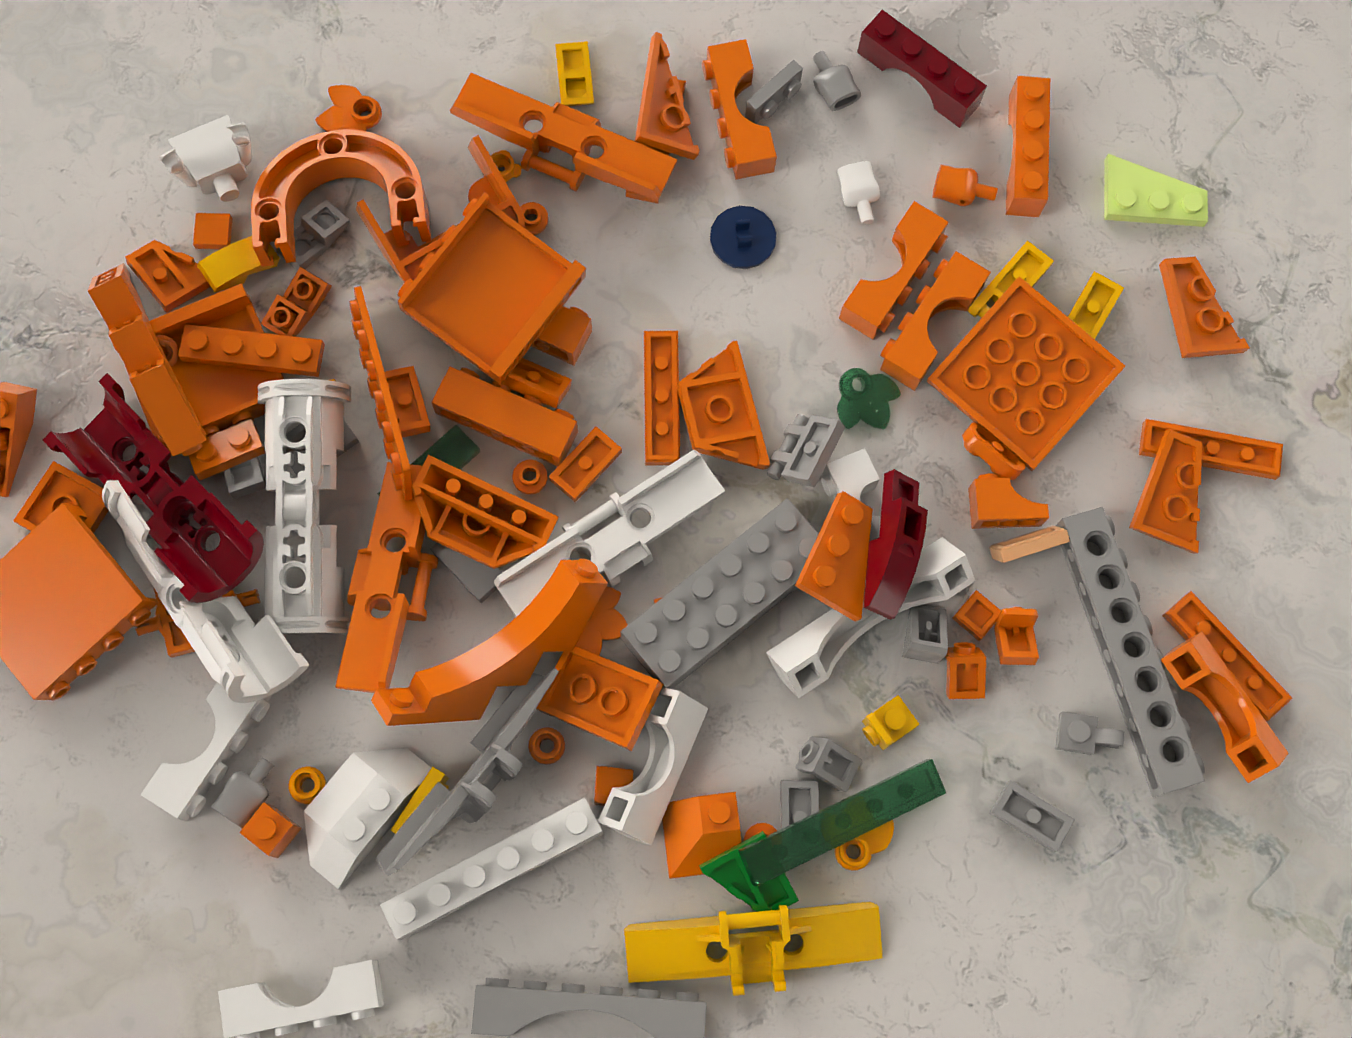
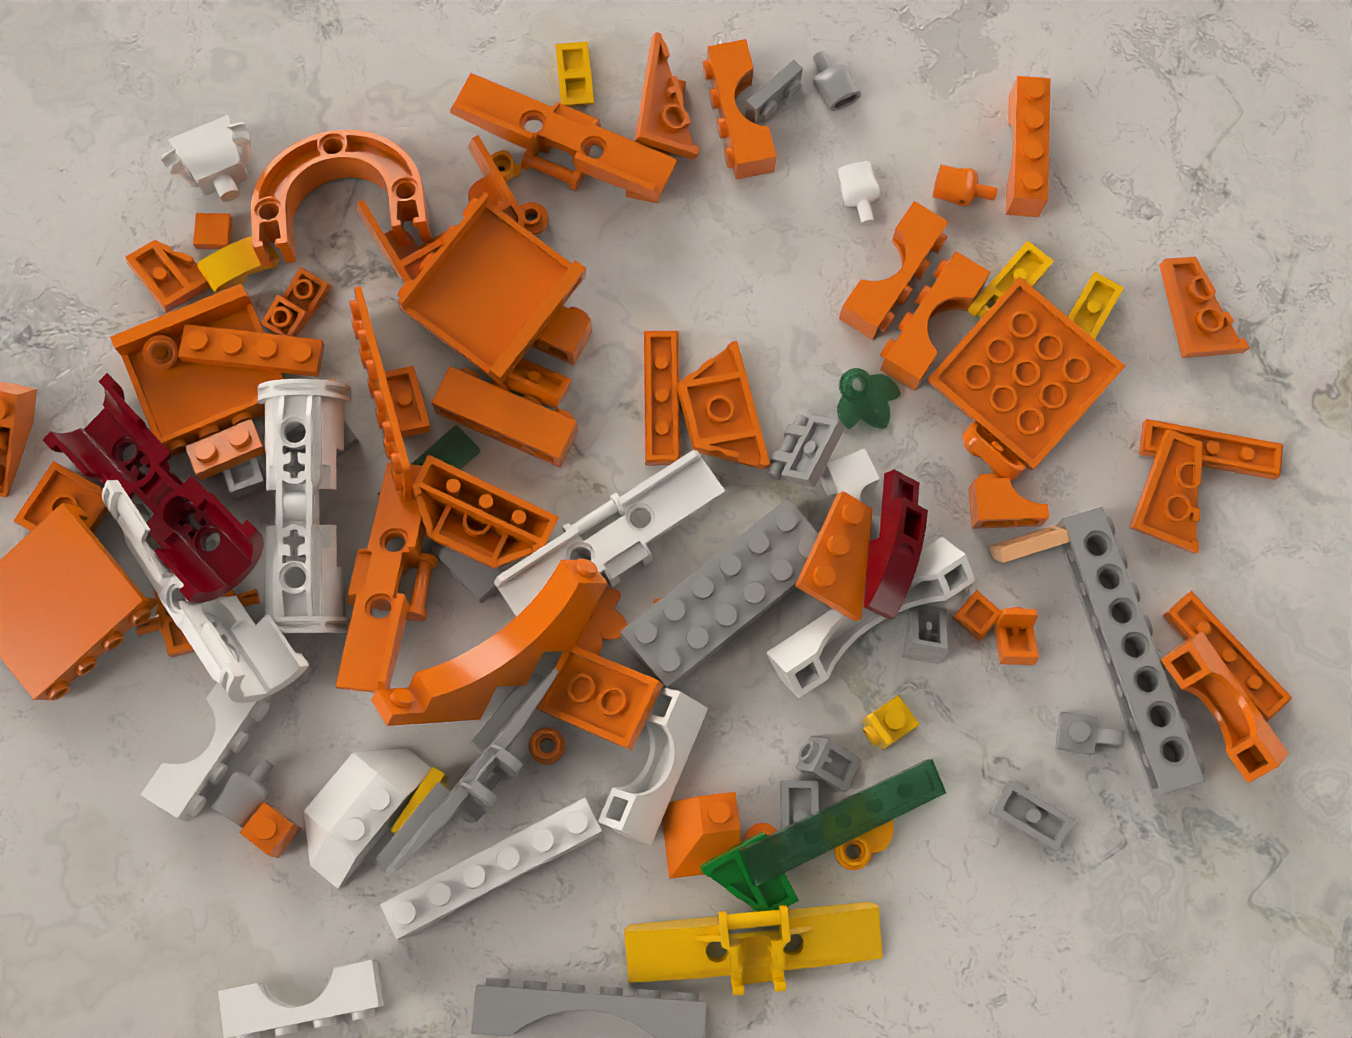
(146, 361): orange arch -> none
(297, 779): light orange plate -> none
(317, 233): light grey slope -> none
(347, 110): orange plate -> none
(535, 485): orange plate -> none
(585, 464): orange plate -> none
(607, 778): orange slope -> none
(743, 237): dark blue piece -> none
(950, 87): dark red arch -> none
(965, 671): orange bracket -> none
(1148, 196): yellowish green wing -> none

